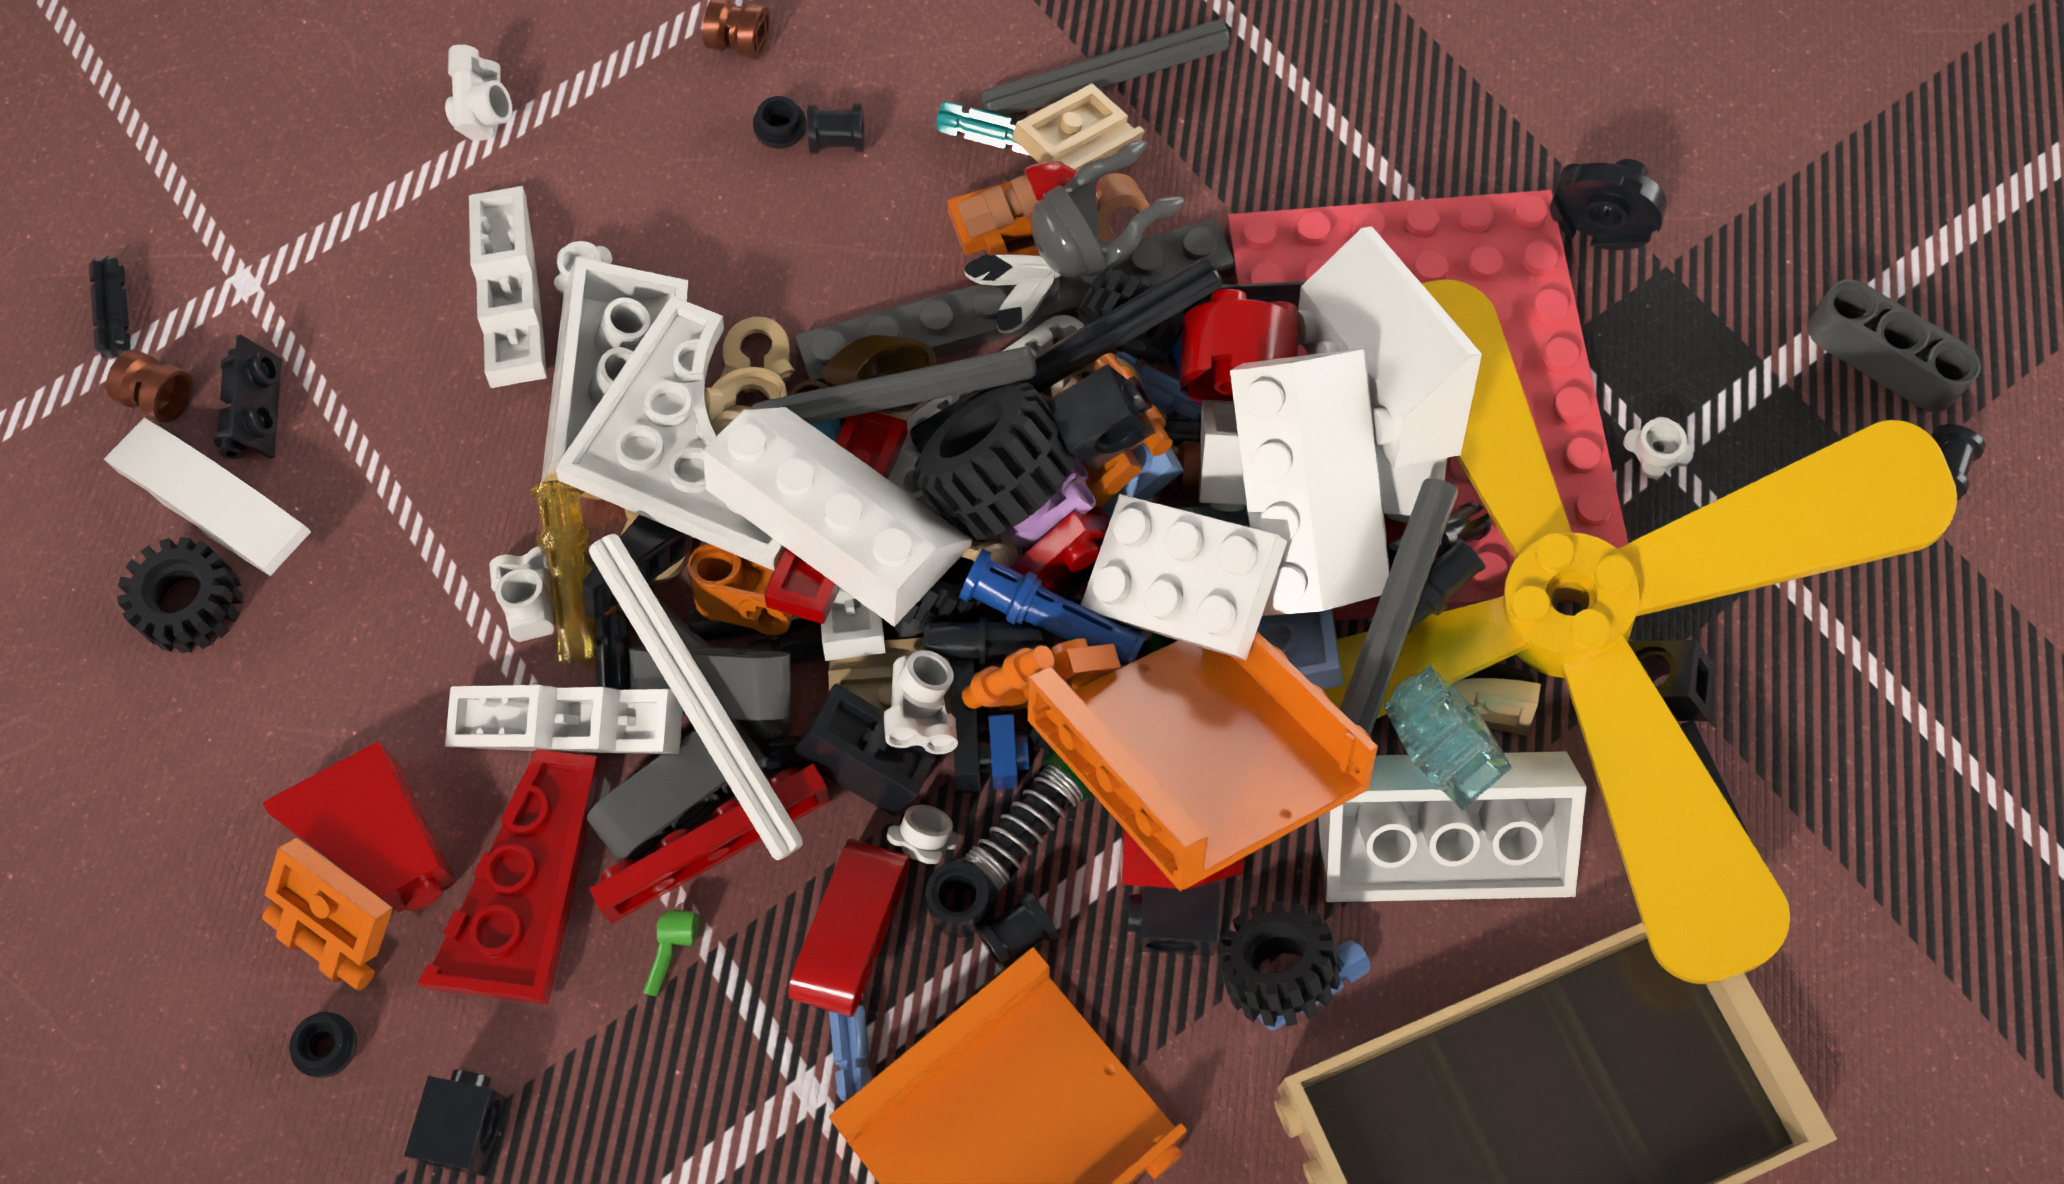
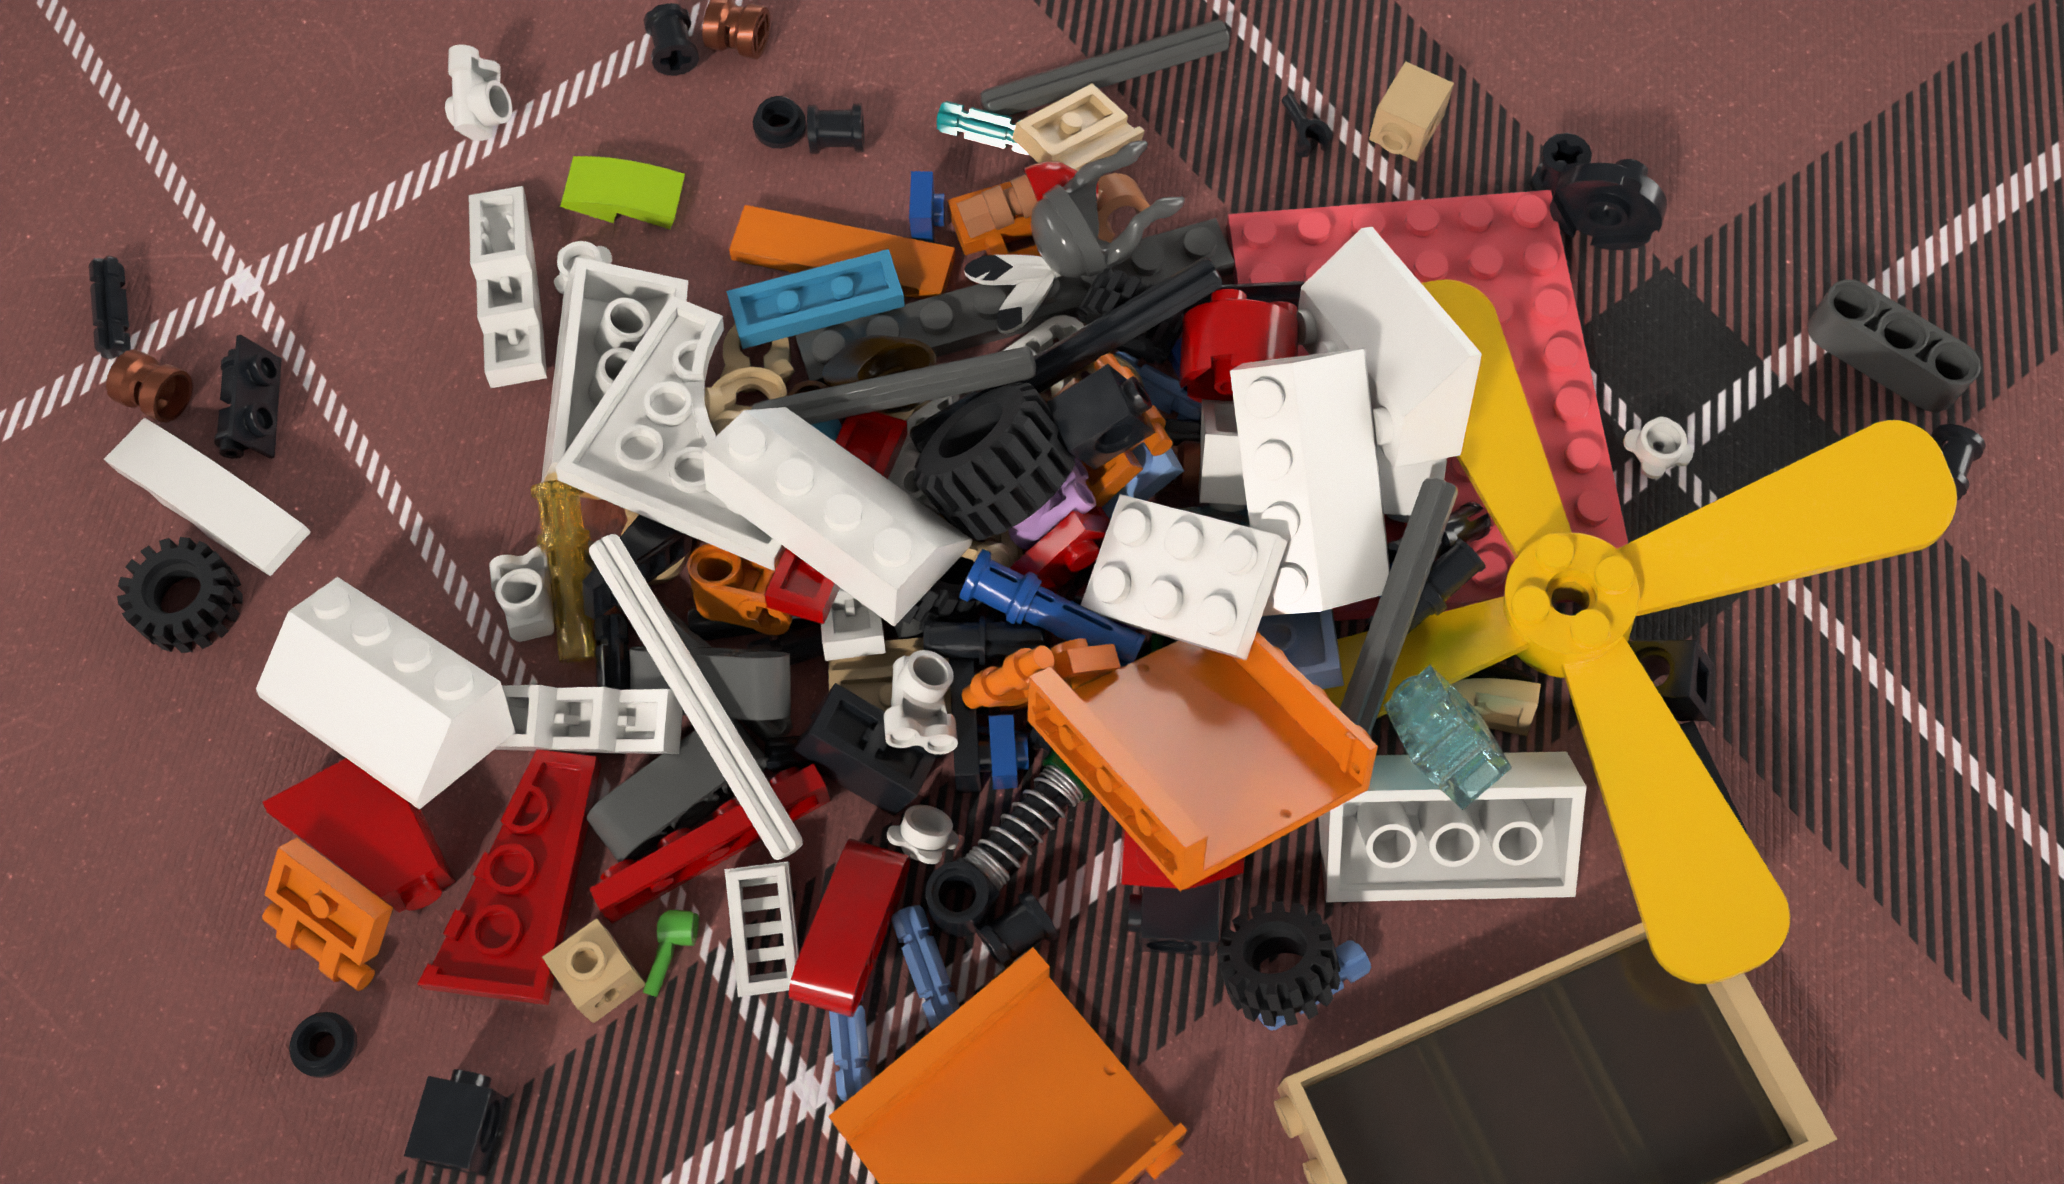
(383, 692): none -> white slope
(594, 971): none -> tan brick
(621, 186): none -> lime slope
(672, 49): none -> black bush
(759, 875): none -> white slope
(805, 243): none -> orange tile
(815, 298): none -> dark azure plate
(925, 964): none -> medium blue axle
(926, 206): none -> blue plate
(1306, 128): none -> black hand
(1410, 111): none -> tan brick
(1555, 155): none -> black bush

